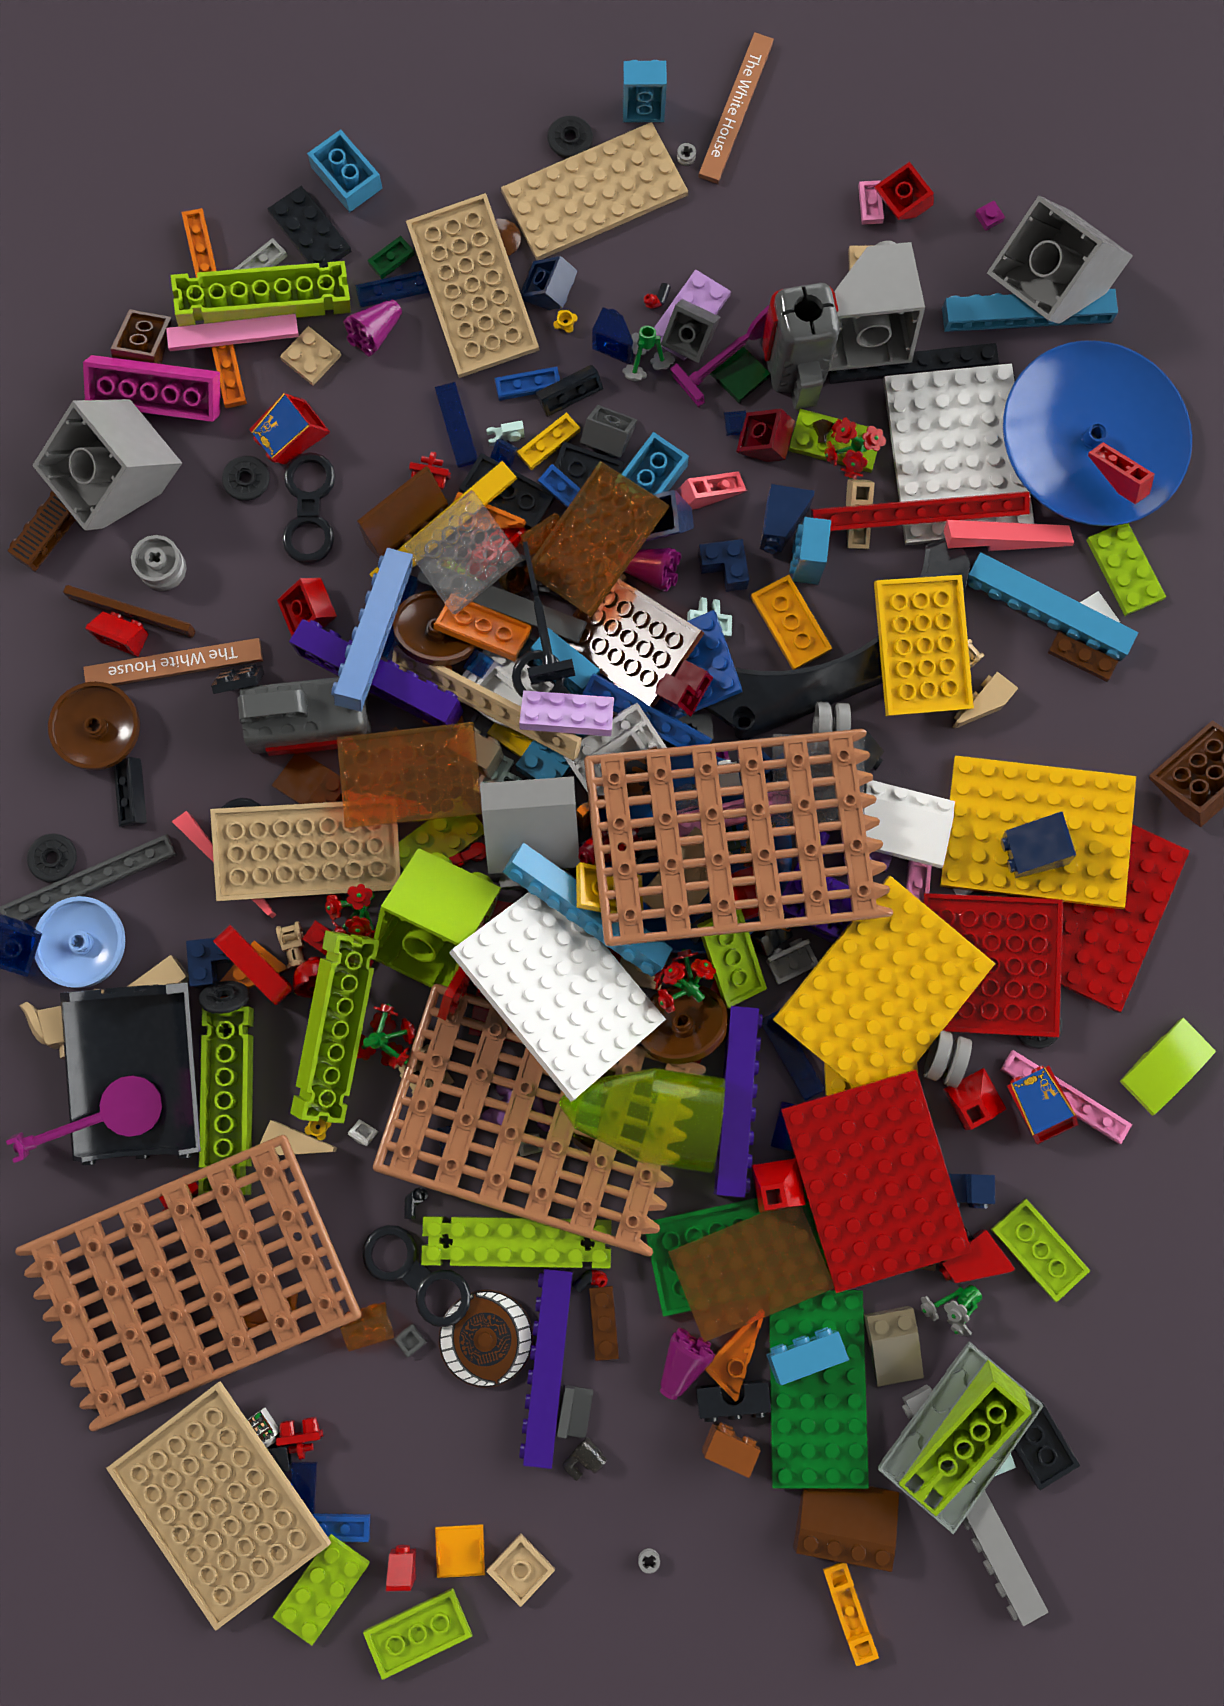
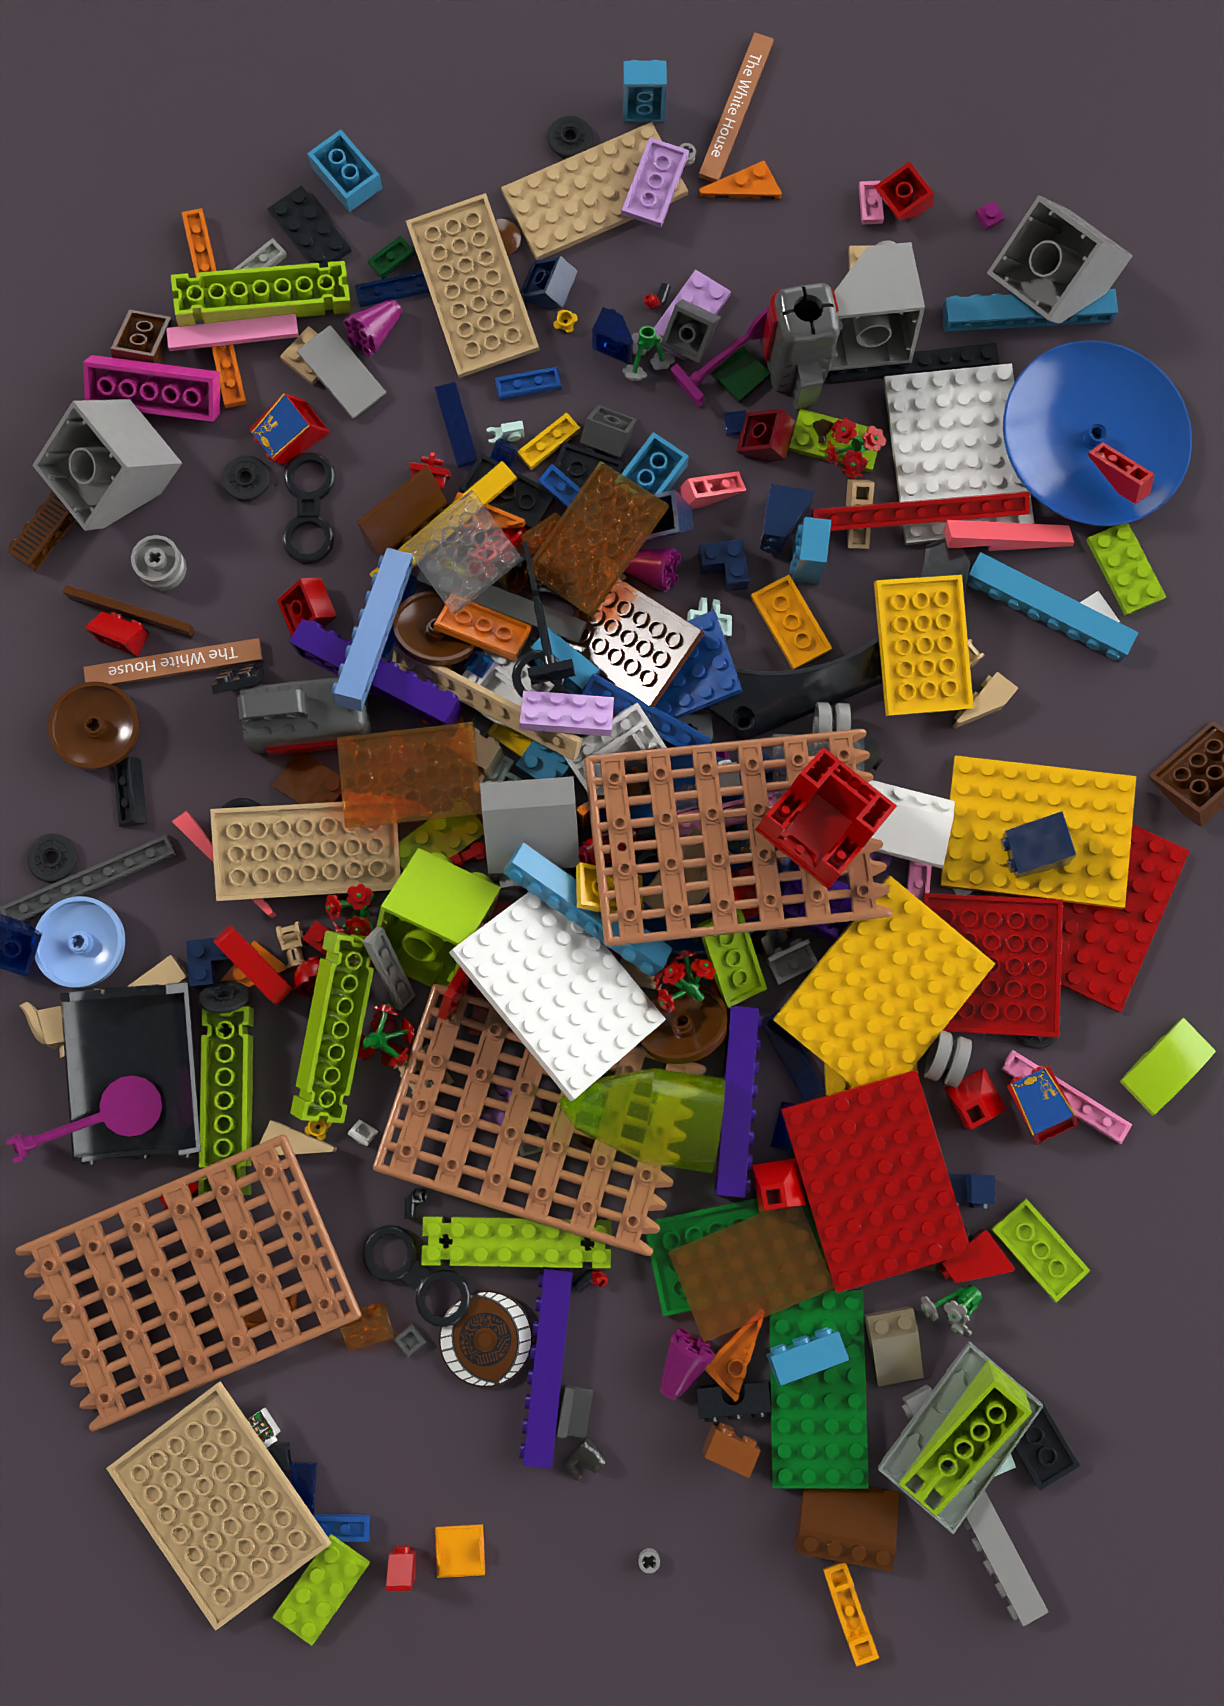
(310, 1433): red hips -> none
(341, 372): none -> light grey tile
(389, 968): none -> light grey tile
(417, 1633): lime plate -> none
(520, 1570): tan plate -> none
(569, 390): black slope -> none
(604, 1323): reddish brown plate -> none
(655, 182): none -> lavender plate
(684, 689): dark red brick -> none
(749, 182): none -> orange wing
(825, 818): none -> red slope
(1082, 656): reddish brown plate -> none

